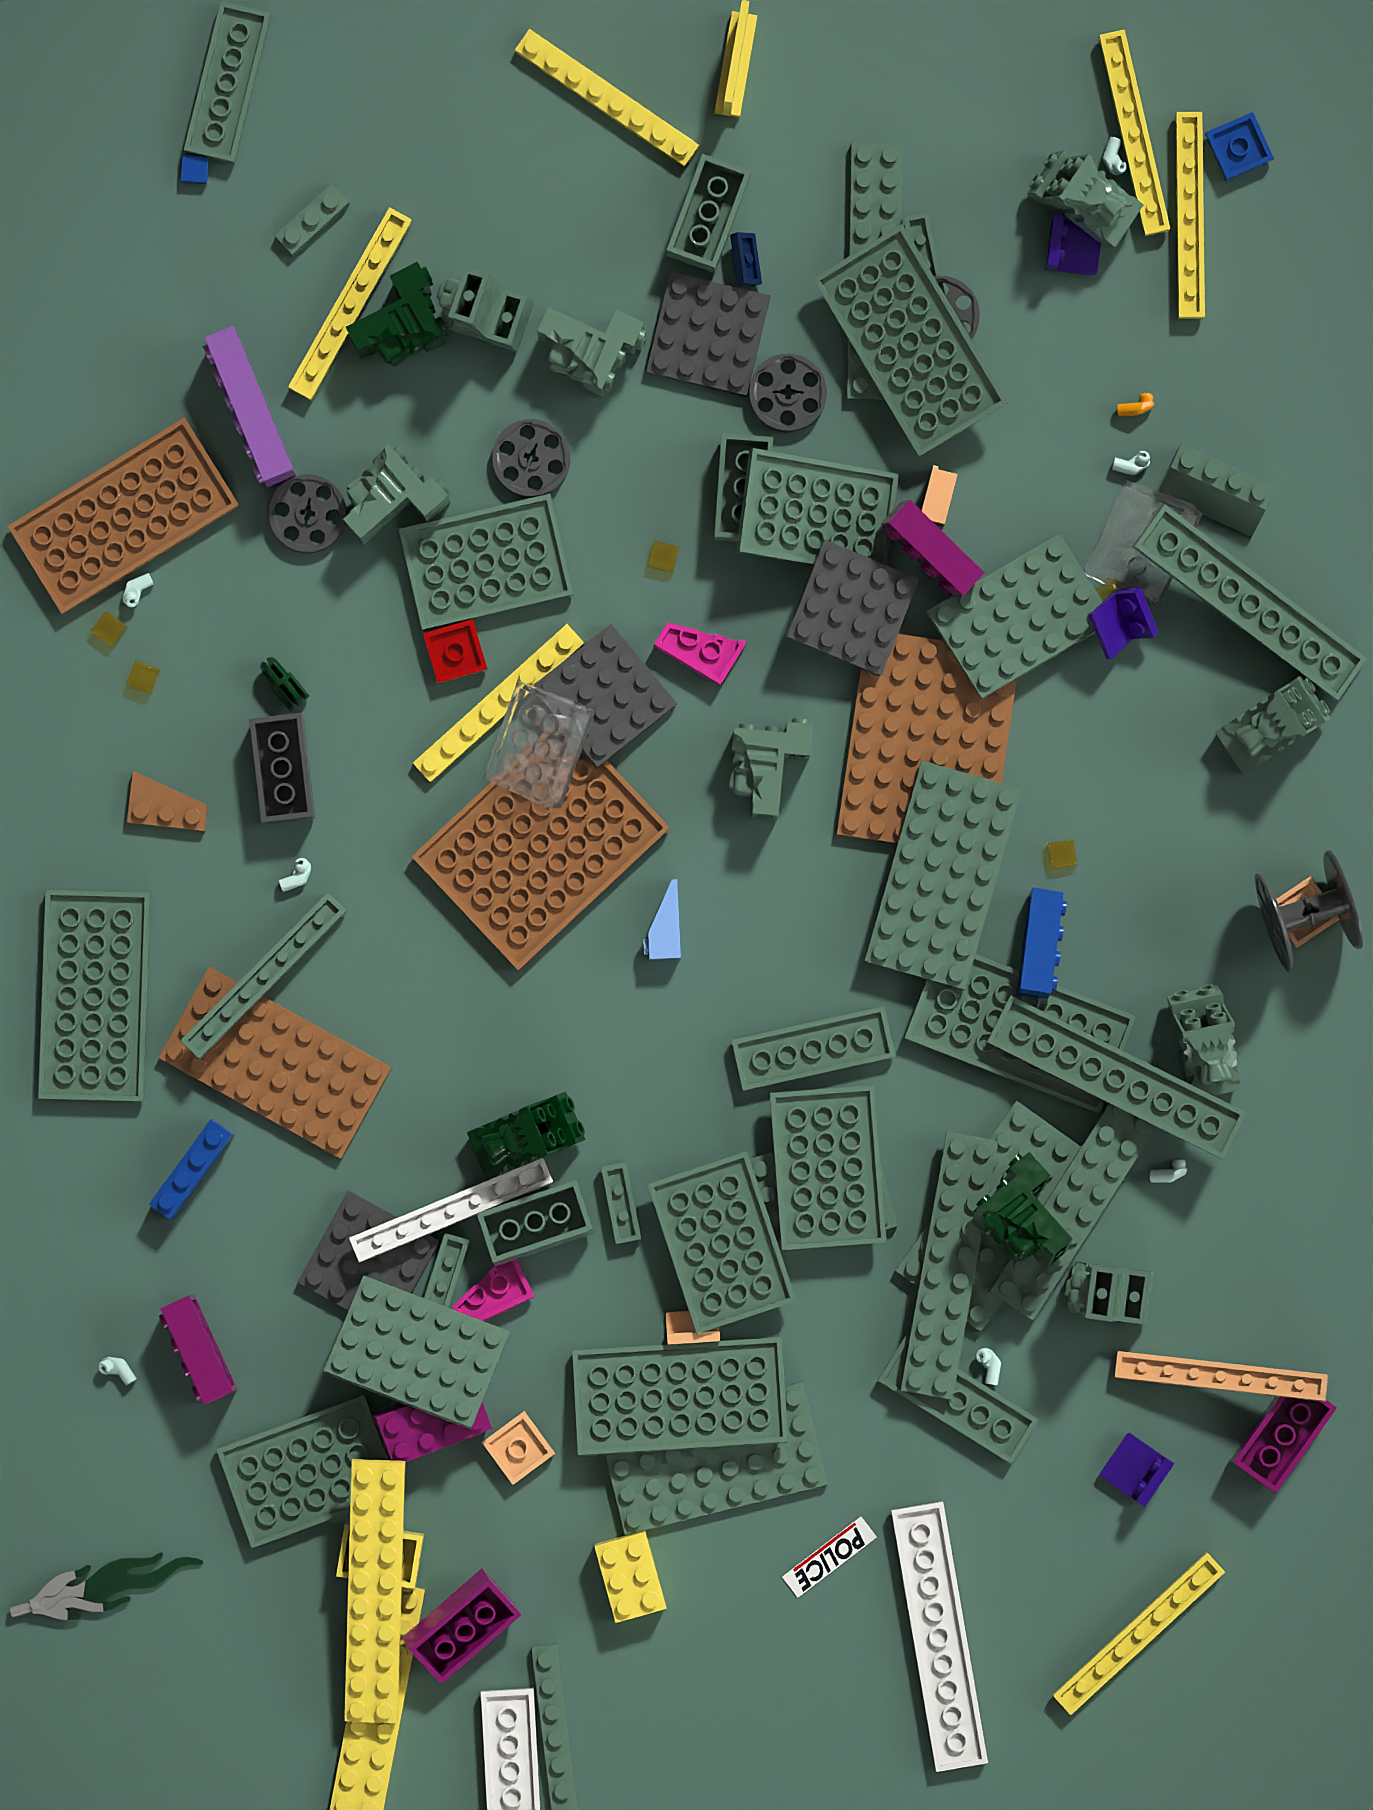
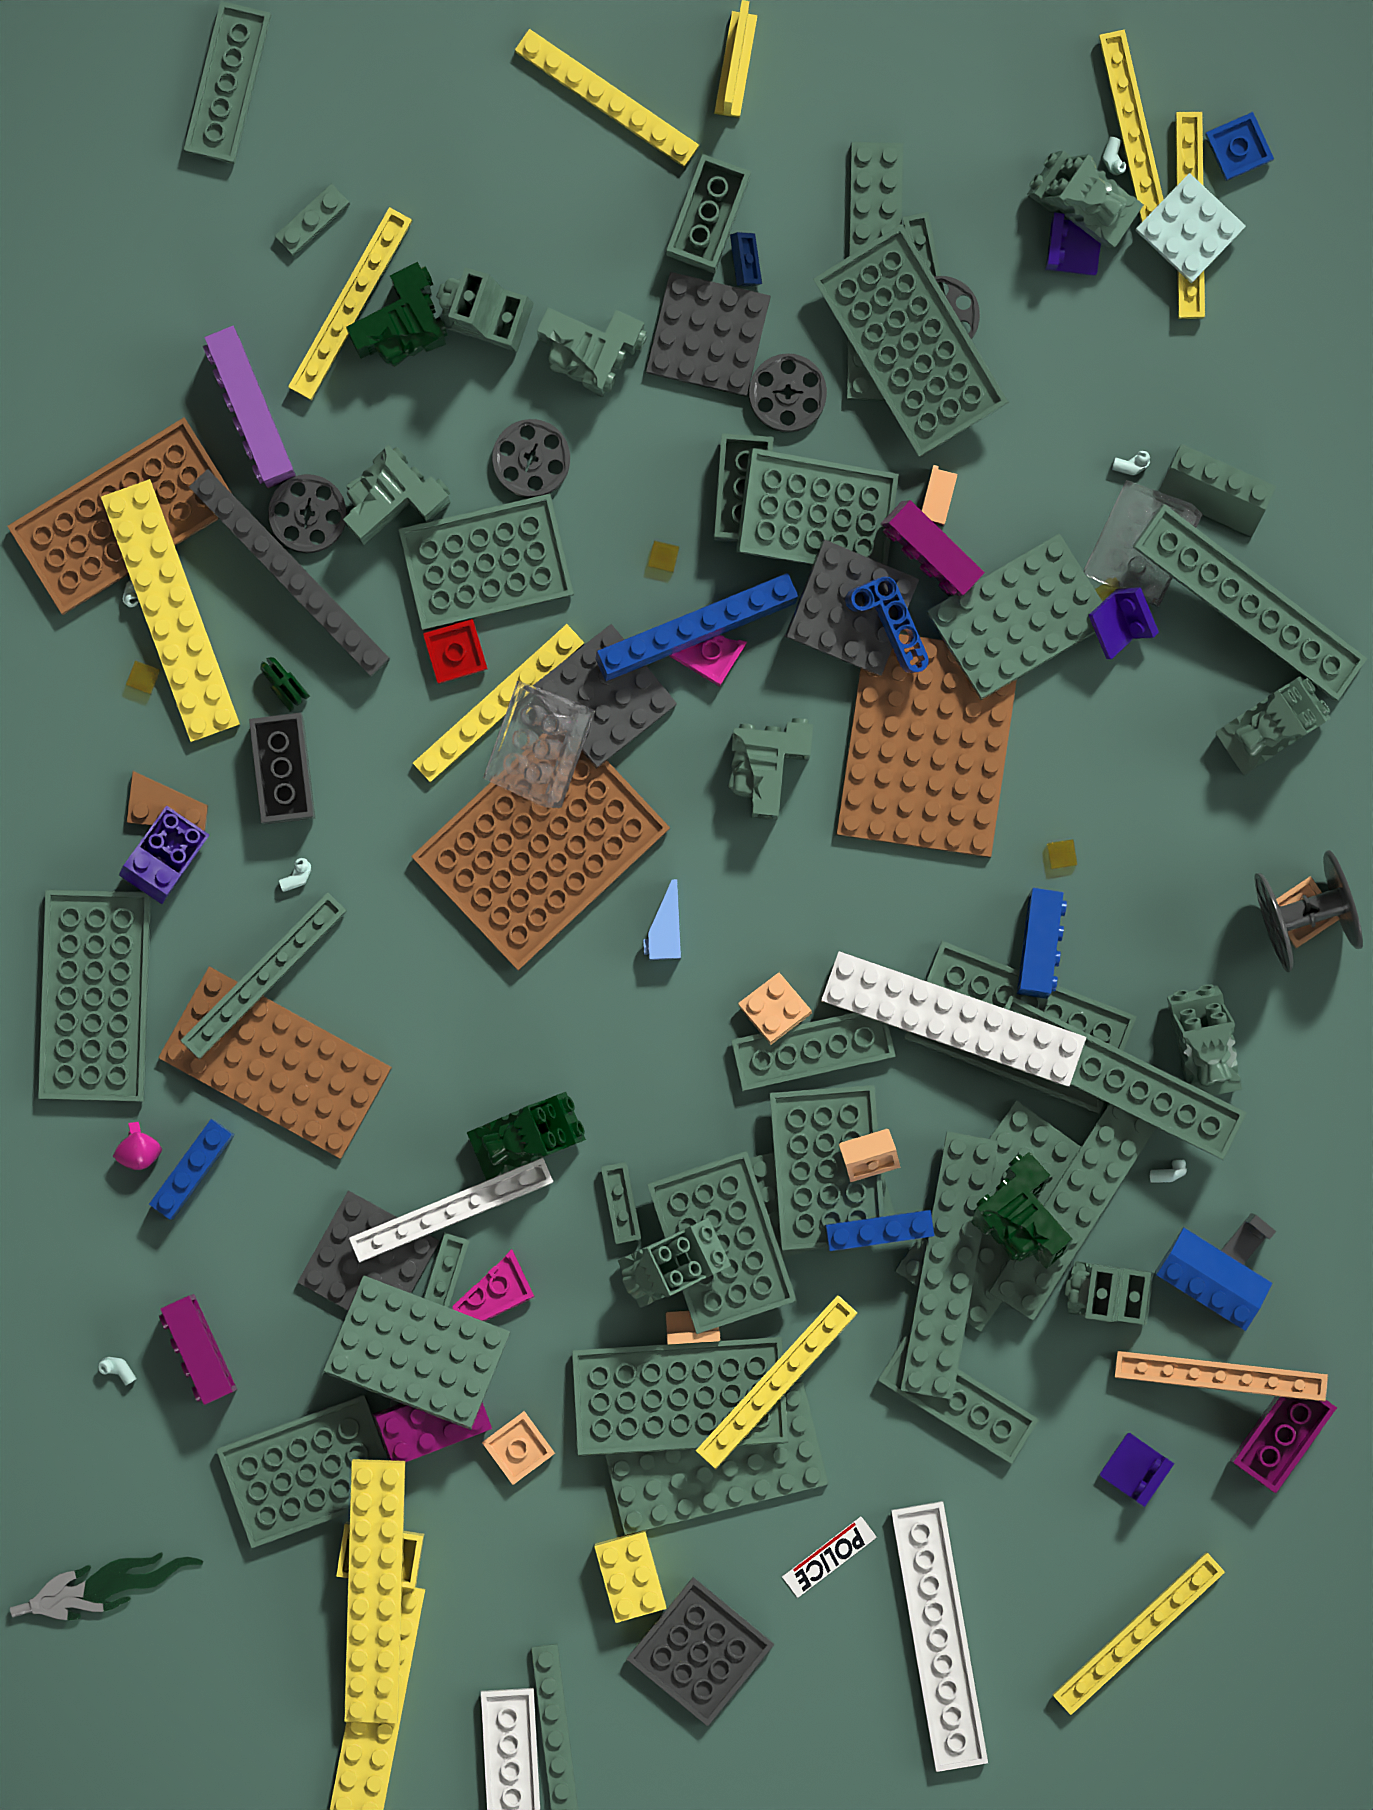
(109, 629): clear yellow tile -> none
(138, 1149): none -> dark pink piece
(163, 855): none -> dark purple slope
(170, 610): none -> light yellow plate
(194, 169): blue tile -> none
(289, 572): none -> dark grey brick
(461, 1626): magenta brick -> none
(535, 1223): sand green brick -> none
(673, 1263): none -> sand green brick
(696, 627): none -> blue brick
(700, 1651): none -> dark grey plate
(775, 1008): none -> light nougat plate
(776, 1382): none -> light yellow plate
(869, 1155): none -> light nougat panel
(879, 1230): none -> blue brick
(891, 626): none -> blue beam
(943, 875): sand green plate -> none
(954, 1019): none -> white plate
(991, 1363): light aqua arm -> none
(1134, 409): light orange arm -> none
(1190, 228): none -> light aqua plate
(1214, 1278): none -> blue slope
(1248, 1238): none -> dark grey bracket

